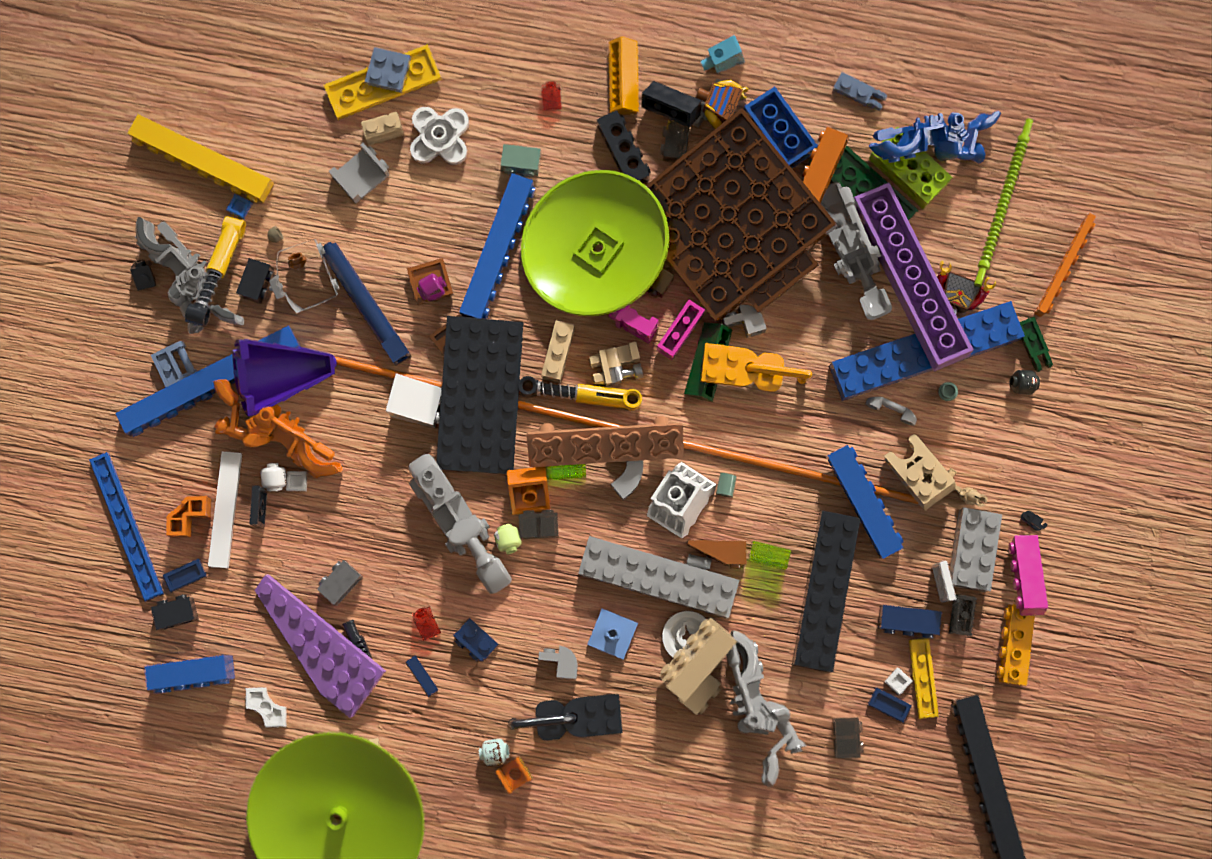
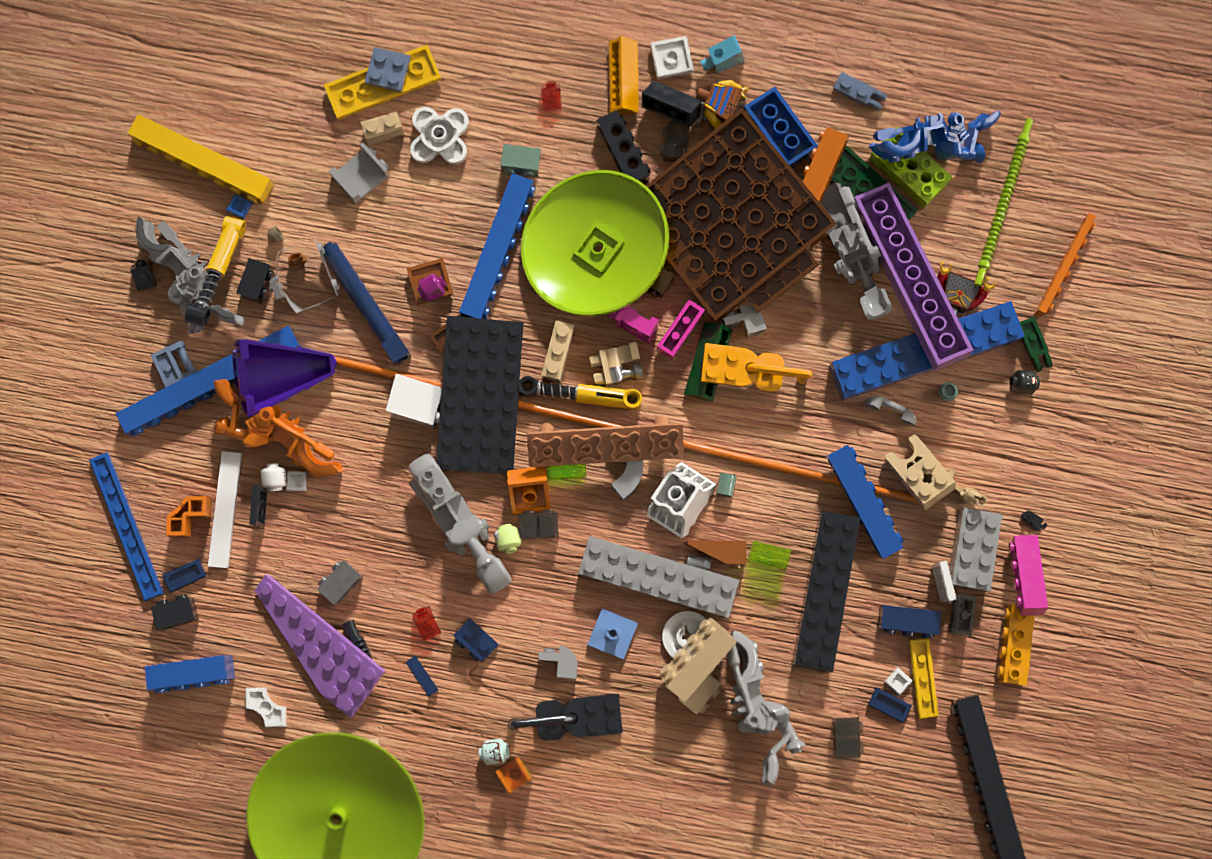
(671, 58): none -> white plate

